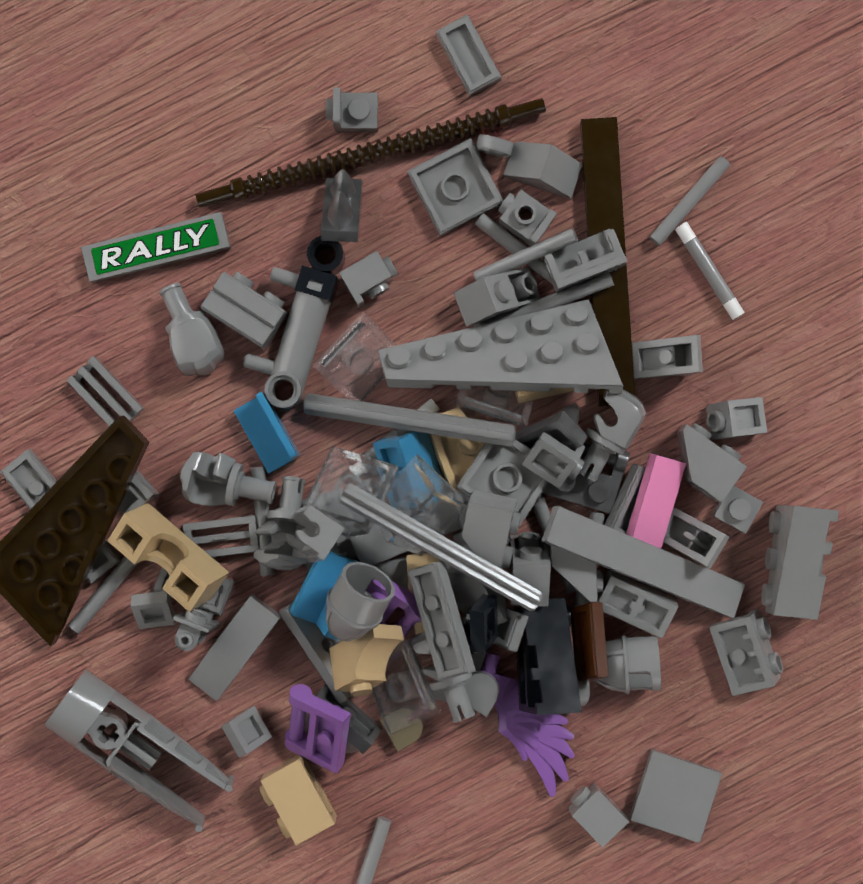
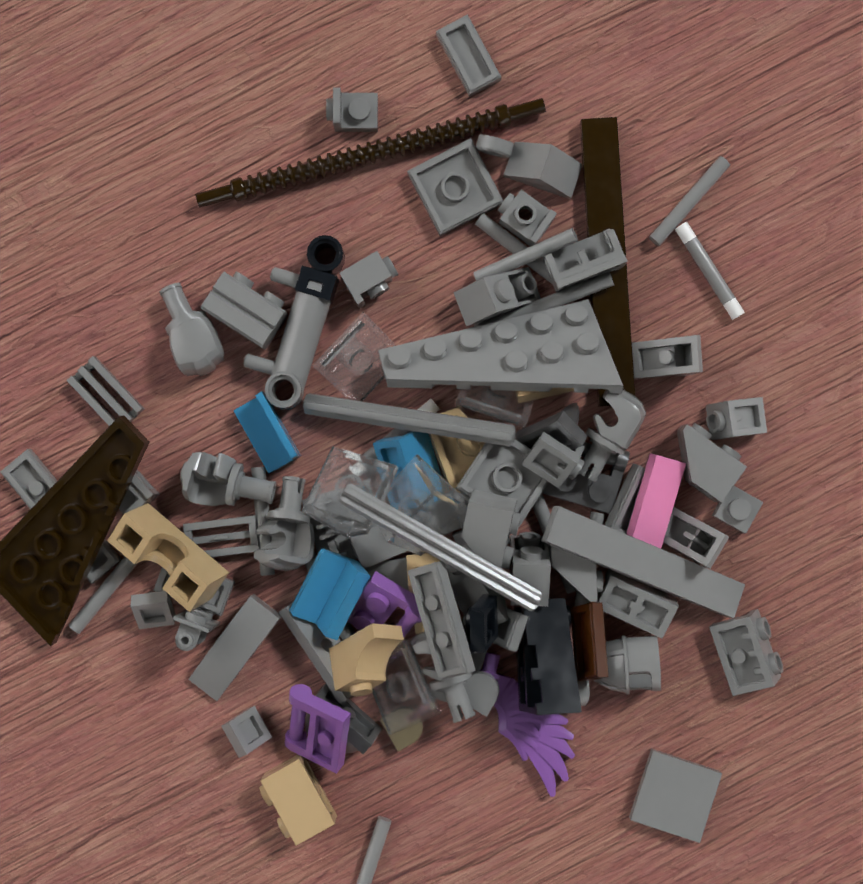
(86, 711): light grey piece -> none
(156, 247): tile -> none
(317, 535): light grey hinge -> none
(341, 208): flat silver tile -> none
(350, 608): light grey helmet -> none
(597, 813): light grey brick -> none
(797, 560): light grey wedge -> none

